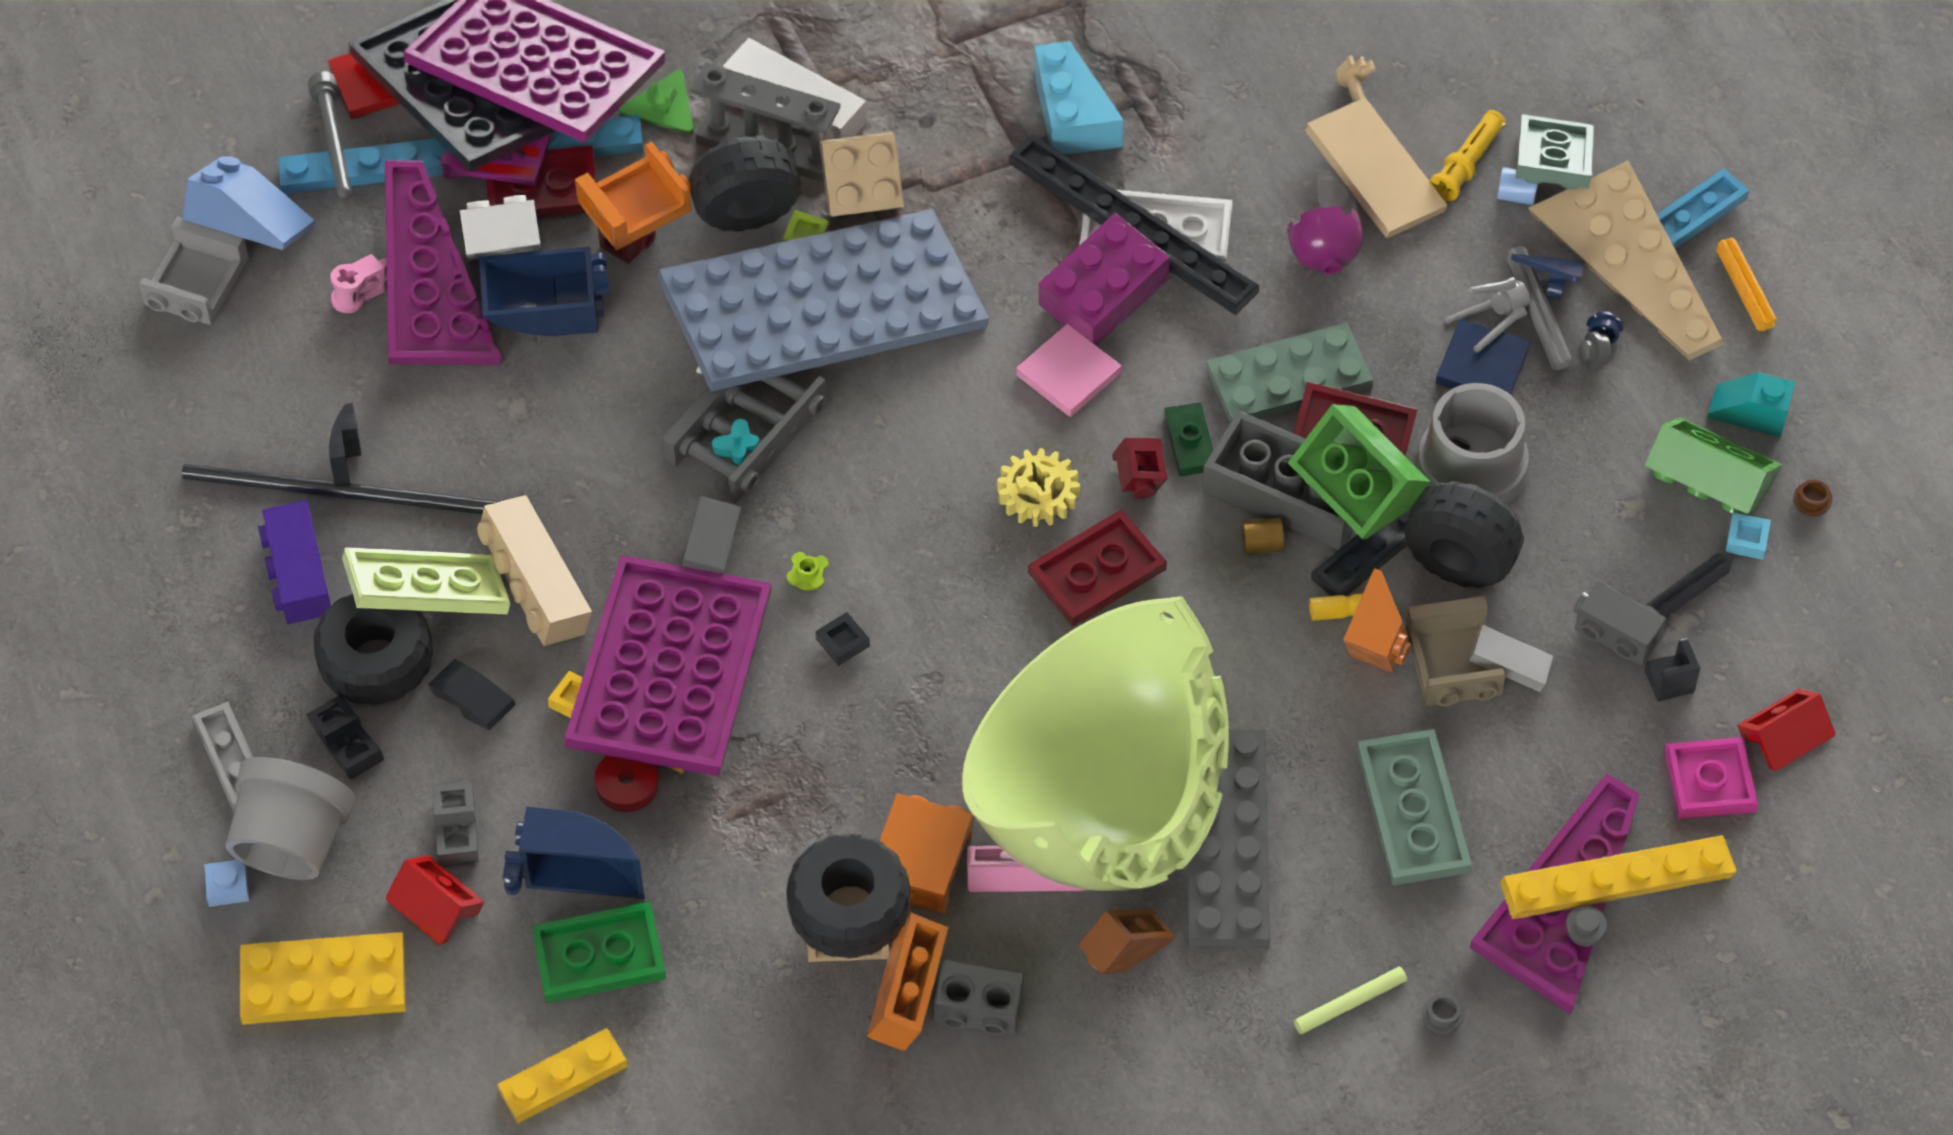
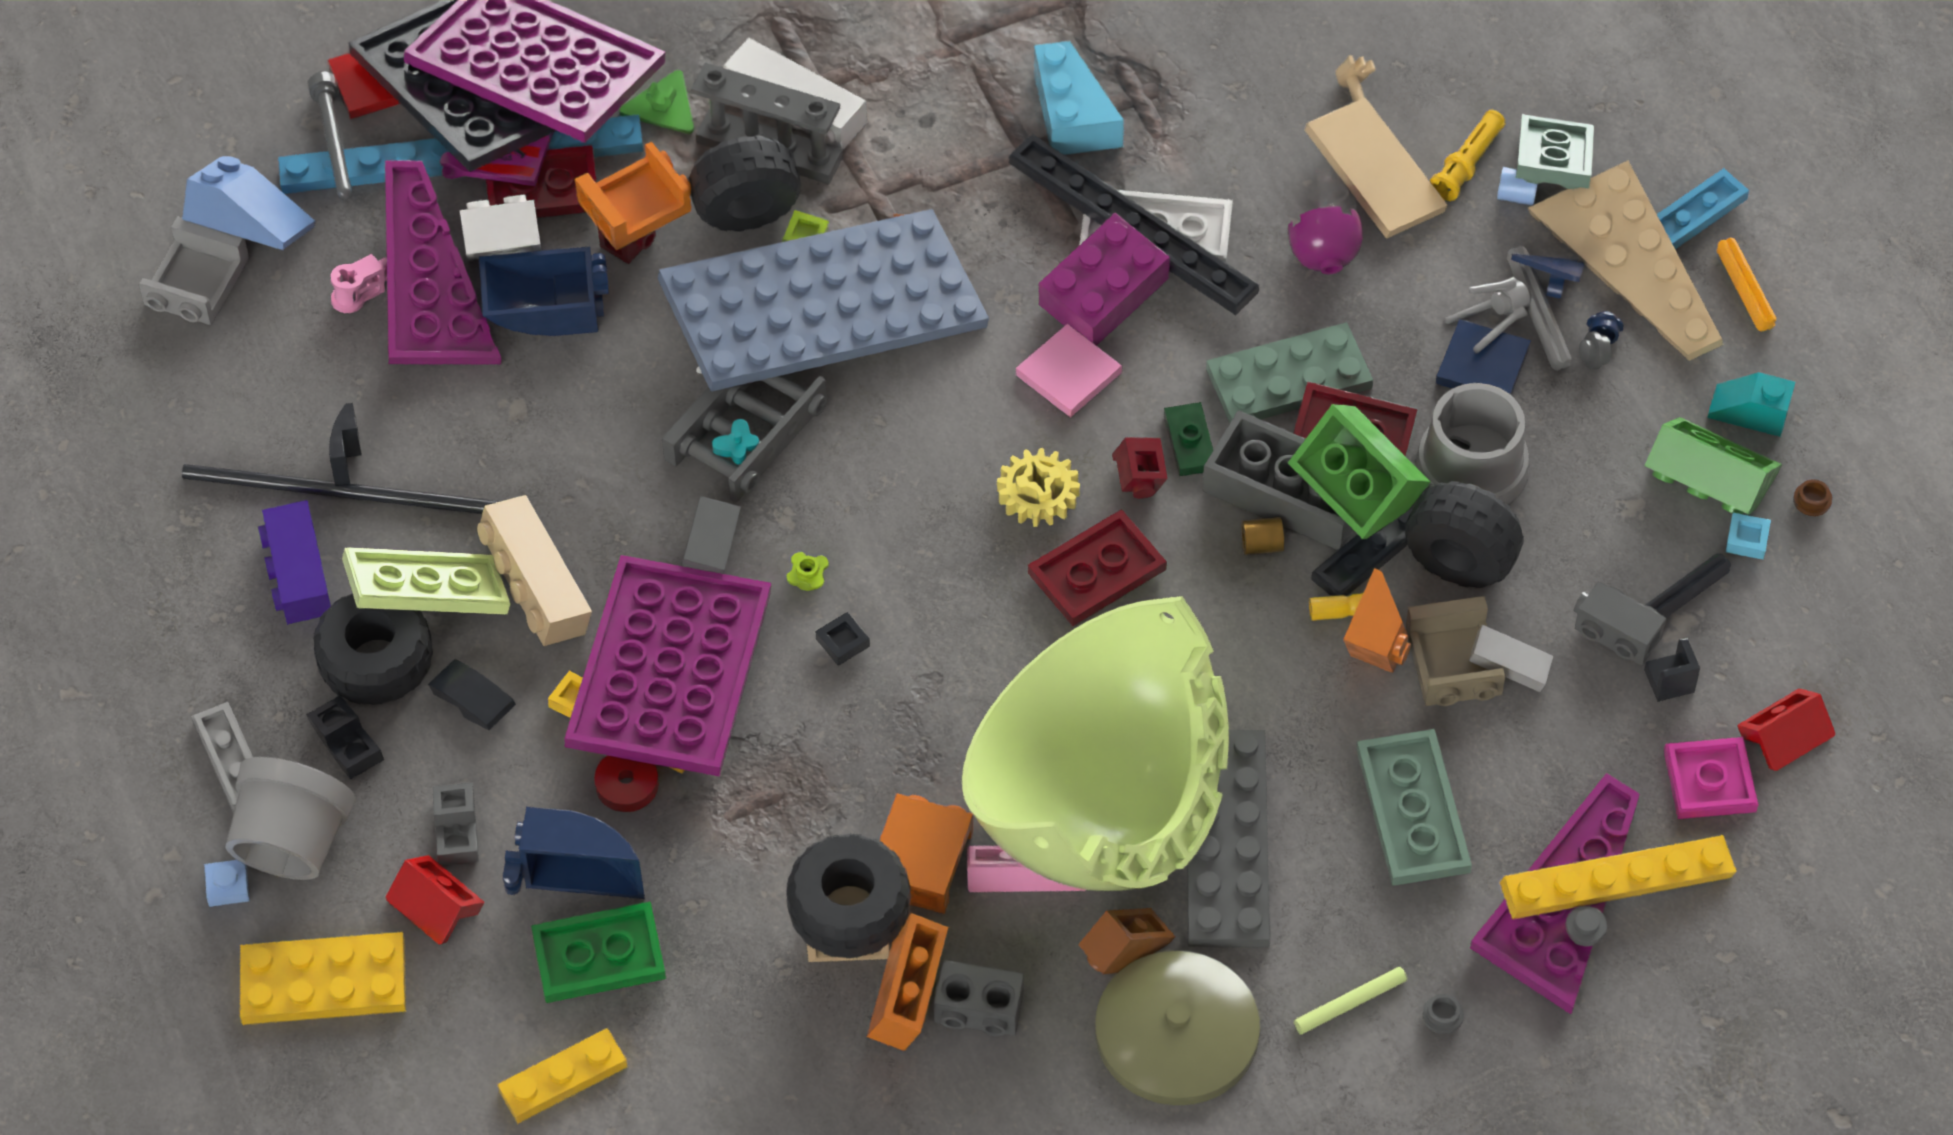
(861, 174): tan brick -> none
(1177, 1028): none -> olive dish

